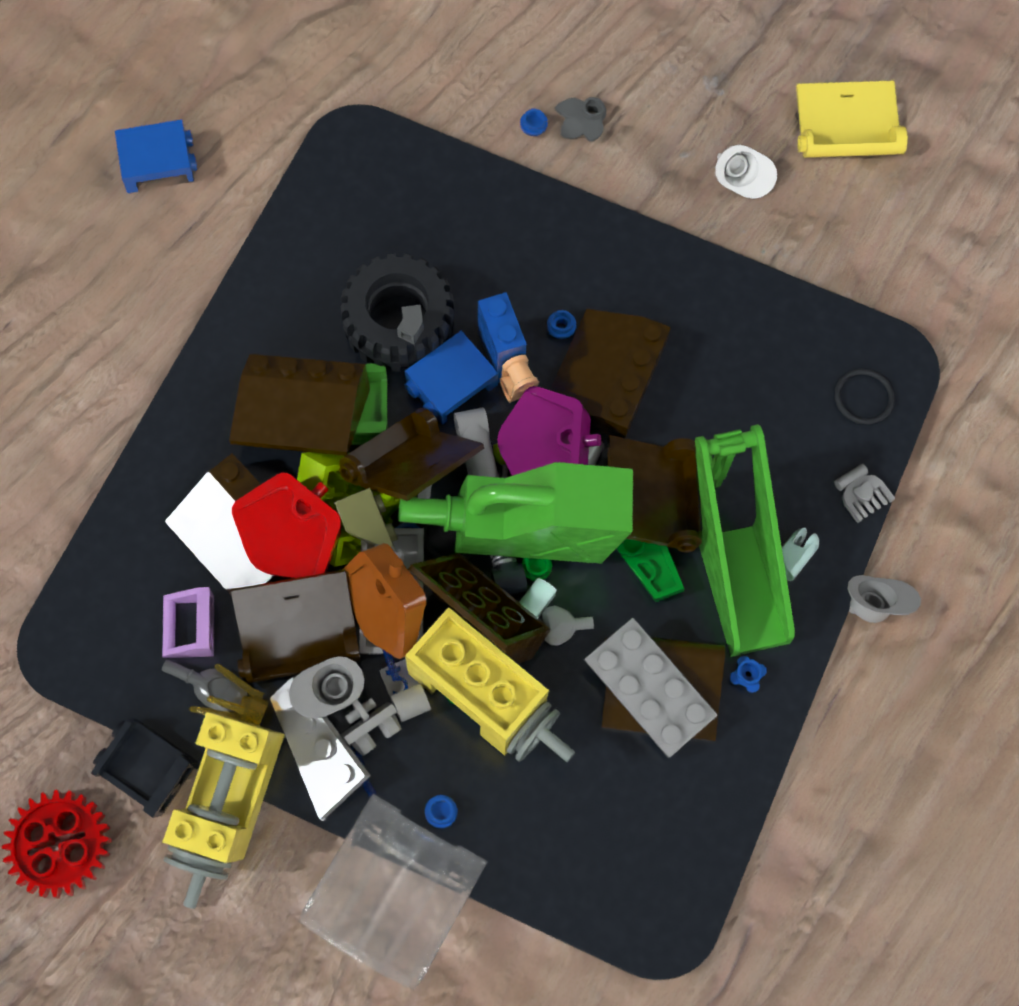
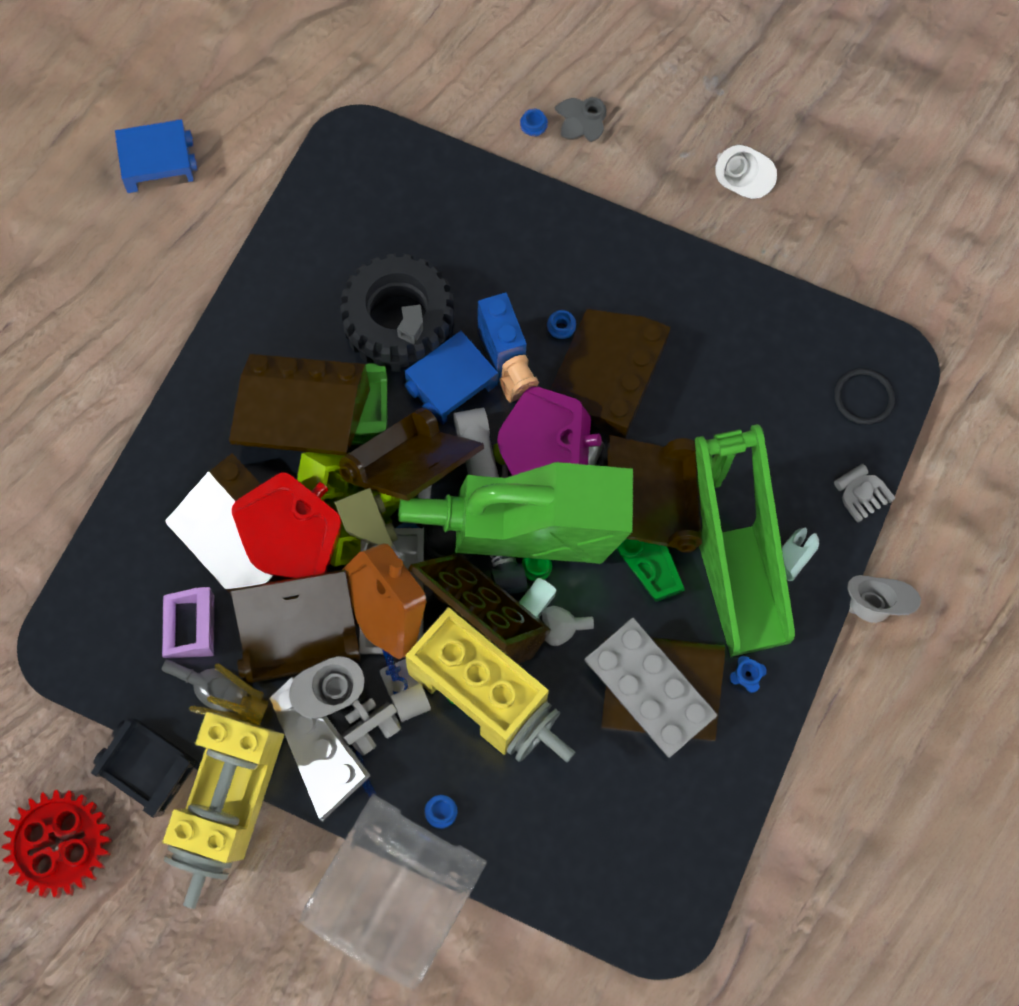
(849, 119): light yellow door -> none

